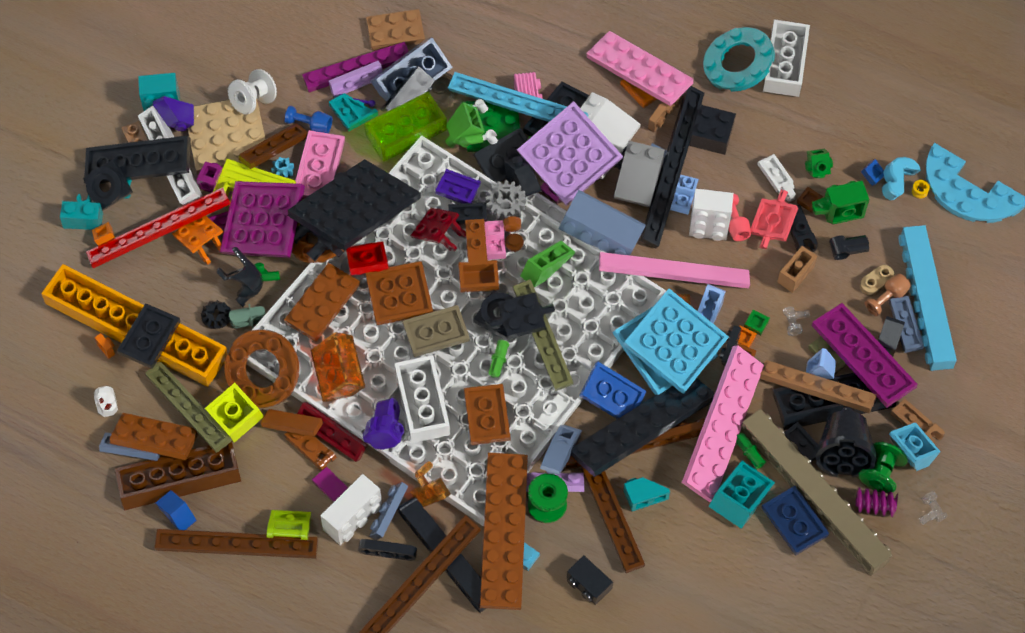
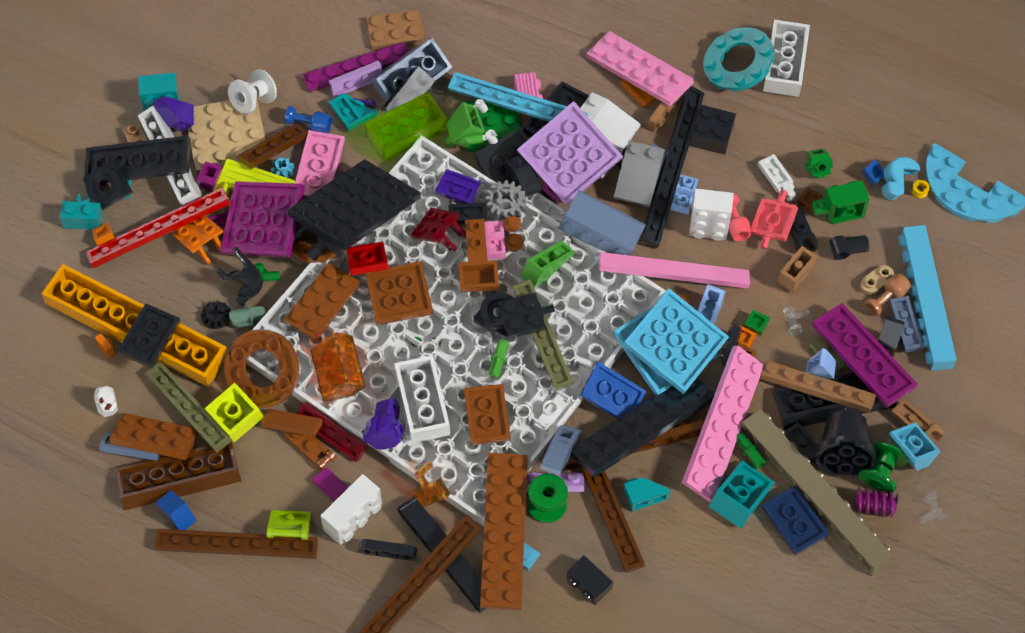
(388, 510): sand blue plate -> none
(436, 331): dark tan plate -> none

